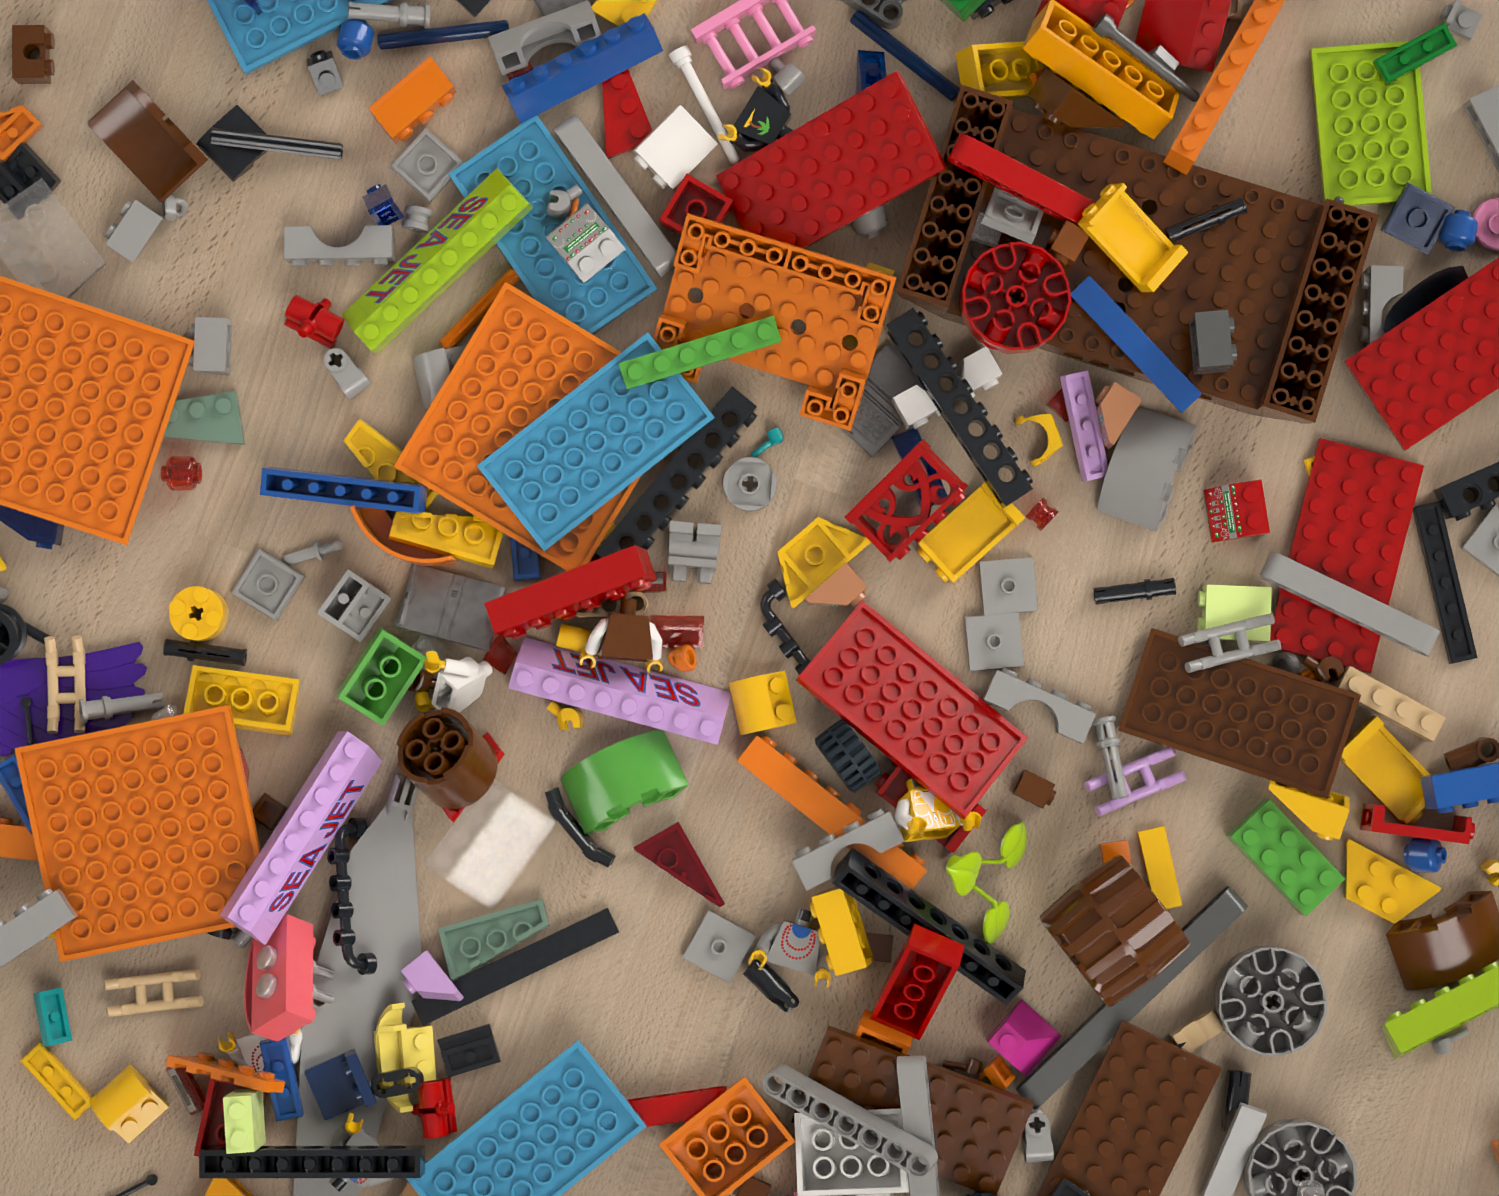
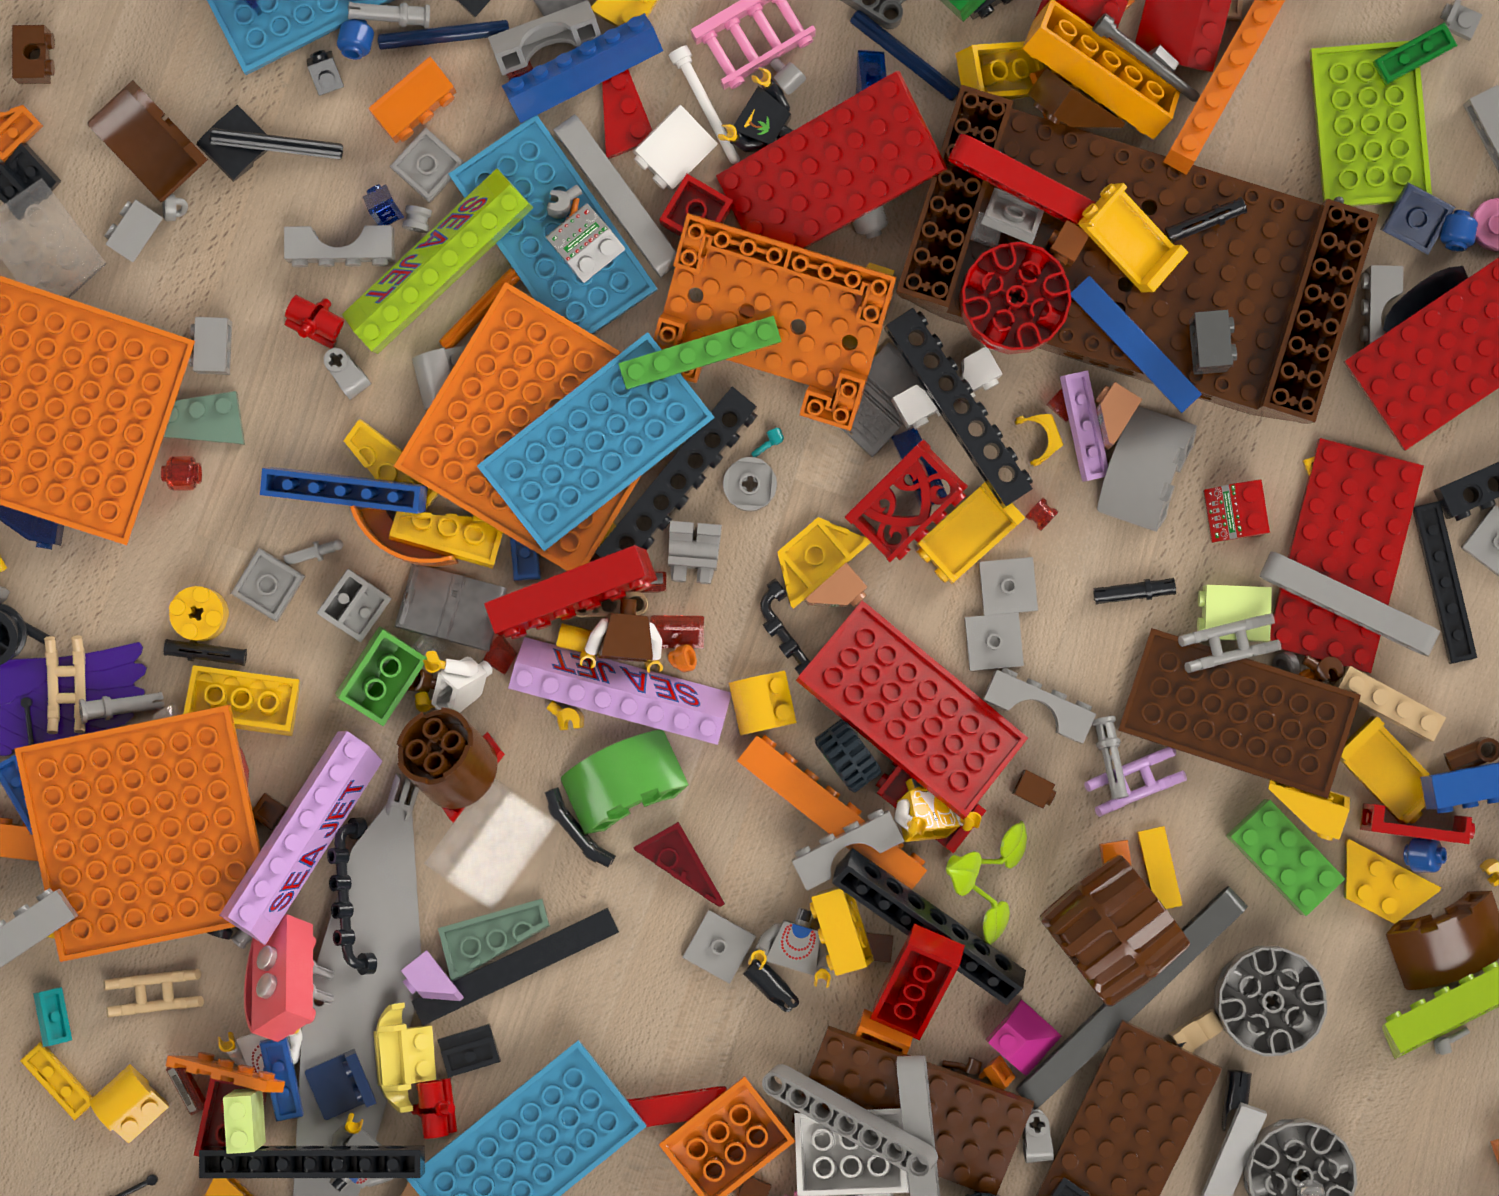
(397, 1088): black beam -> none

